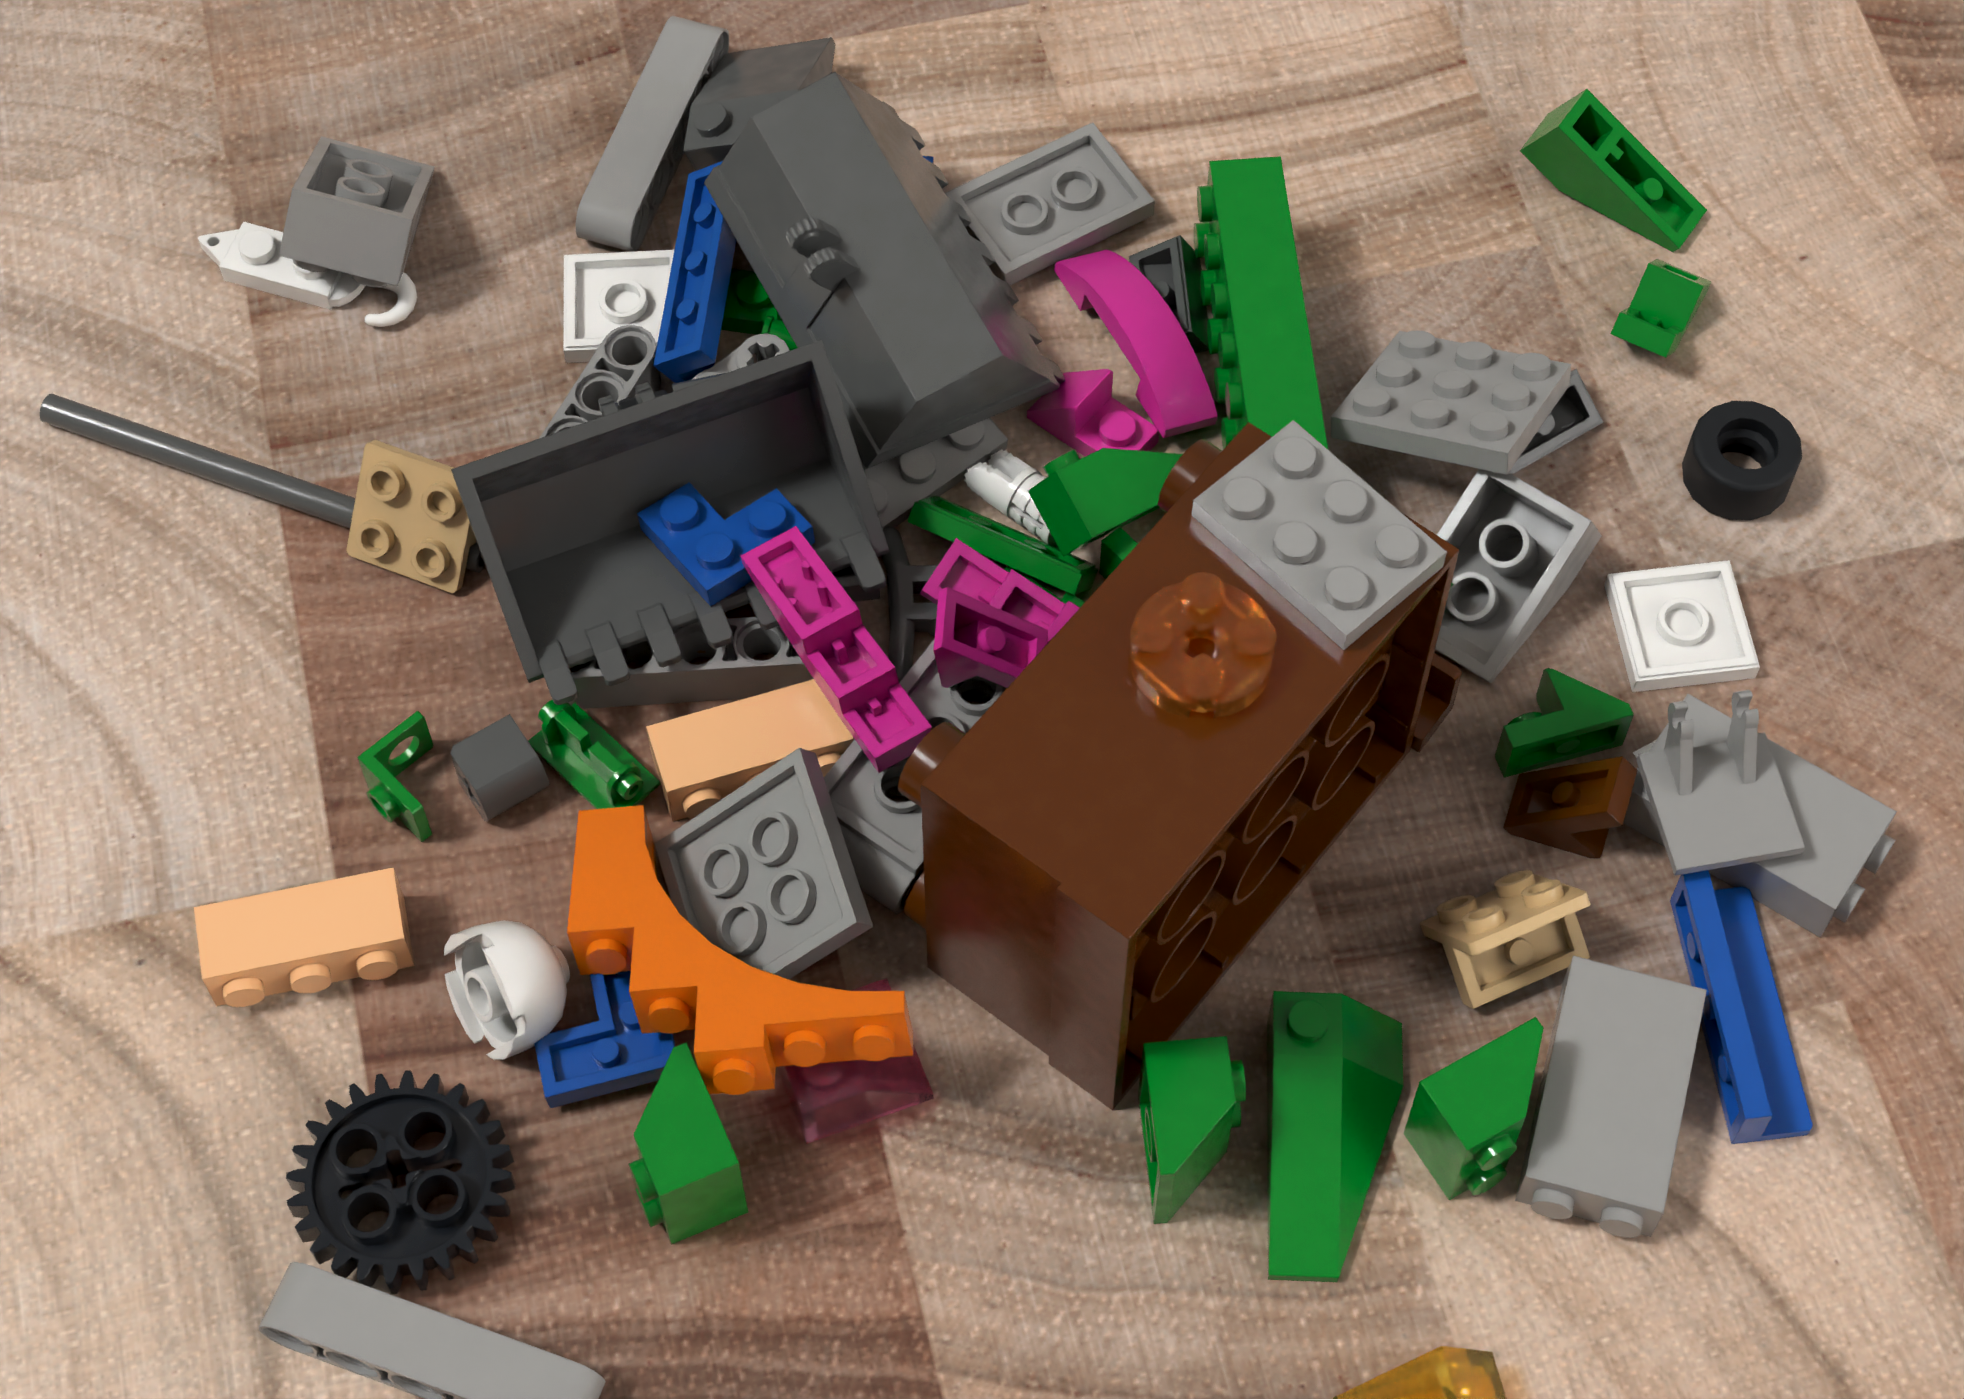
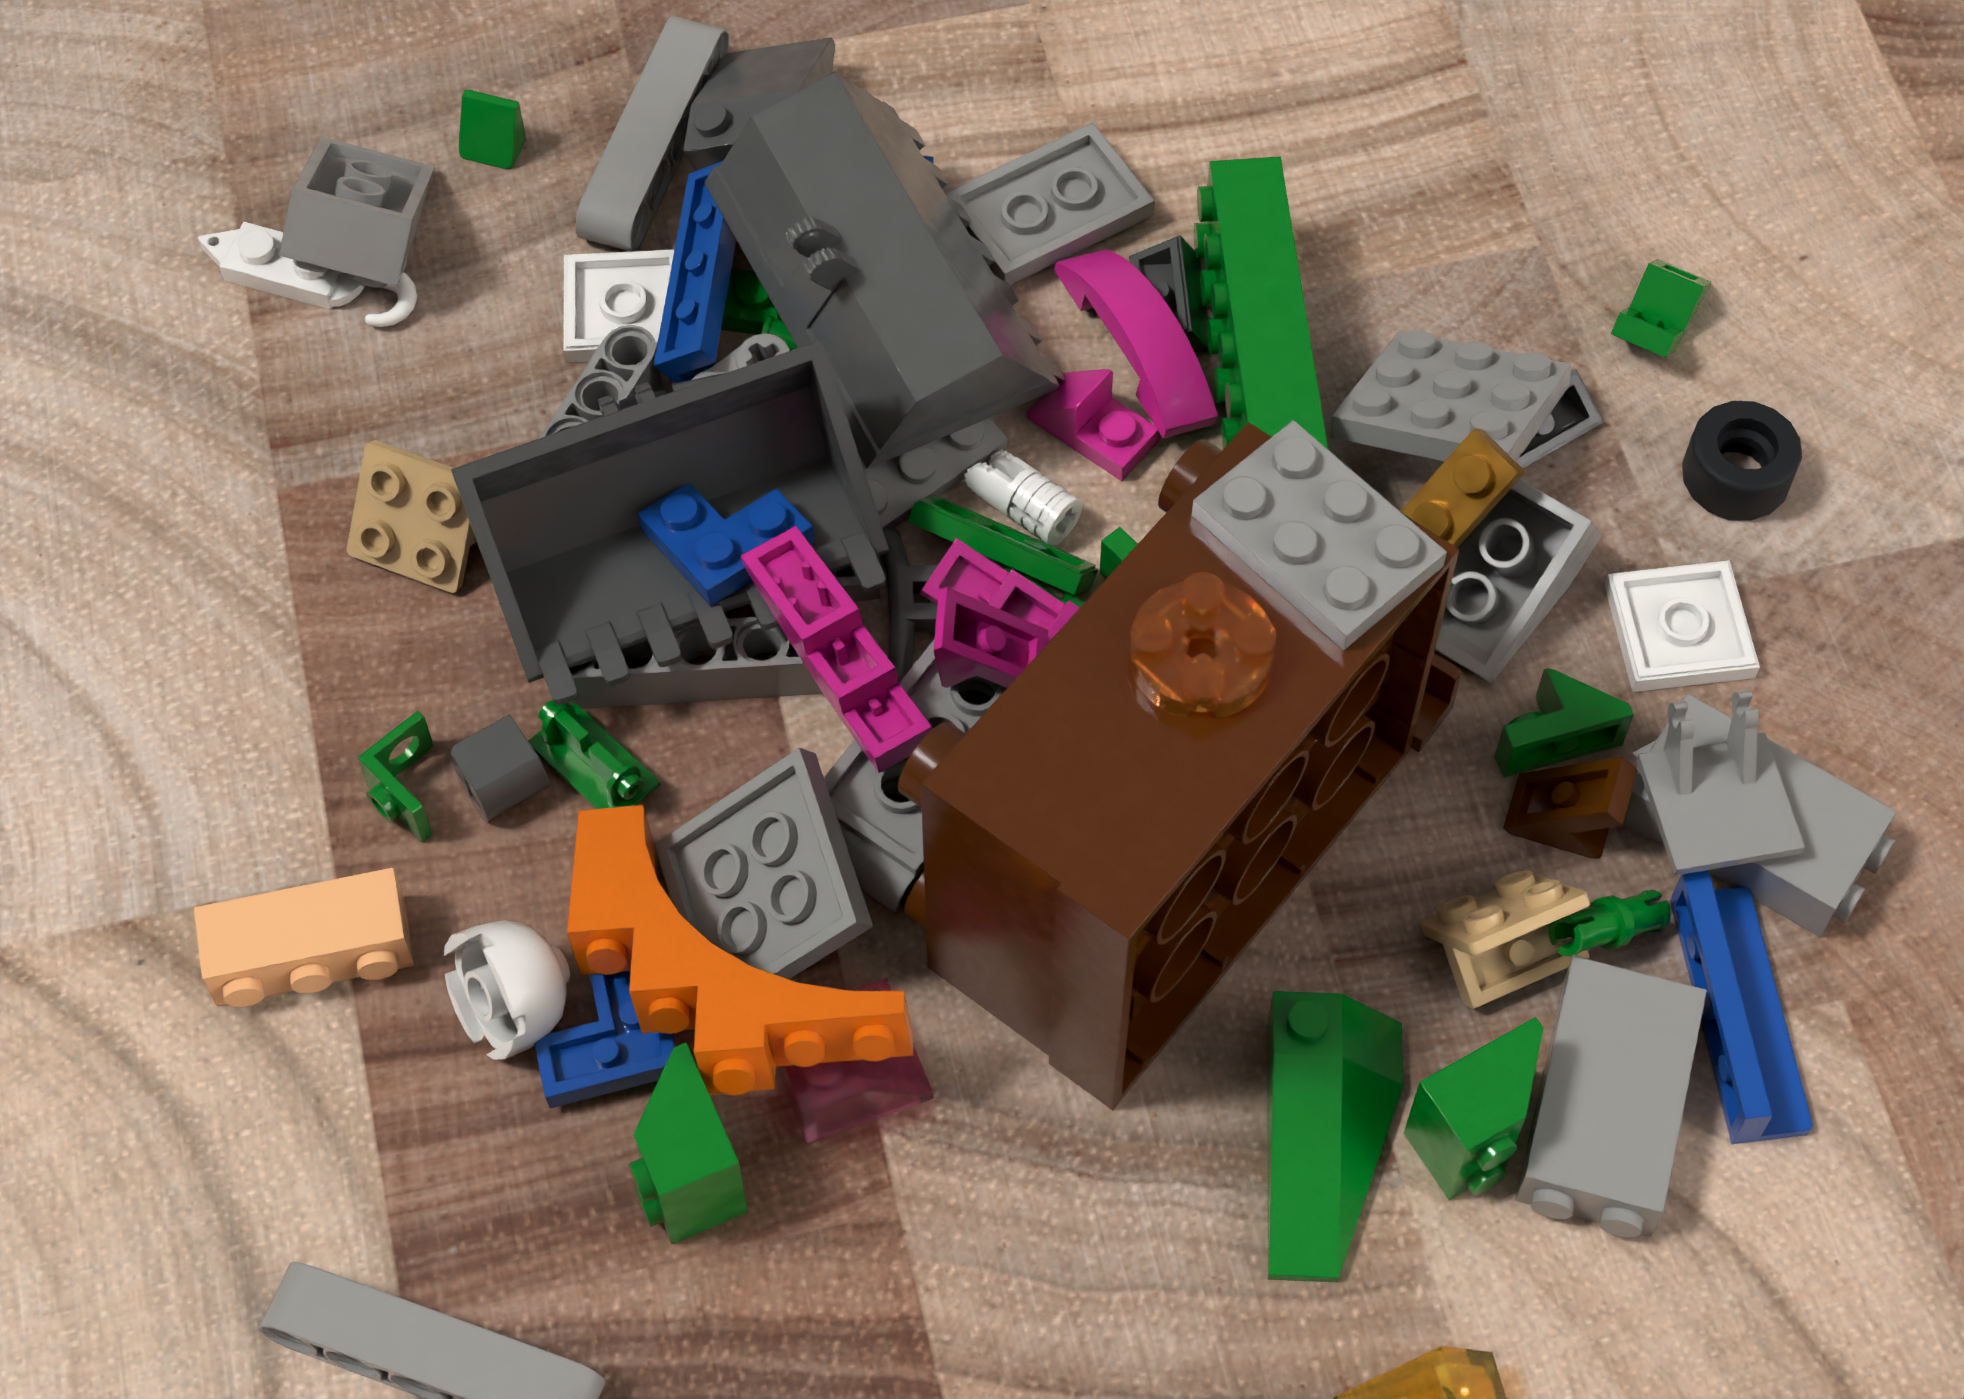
(208, 463): dark grey piece -> none
(410, 1238): black gear -> none
(490, 130): none -> green slope
(726, 746): light nougat brick -> none
(1099, 493): green slope -> none
(1186, 1114): green slope -> none
(1464, 488): none -> pearl gold plate
(1609, 170): green slope -> none
(1610, 922): none -> green pin

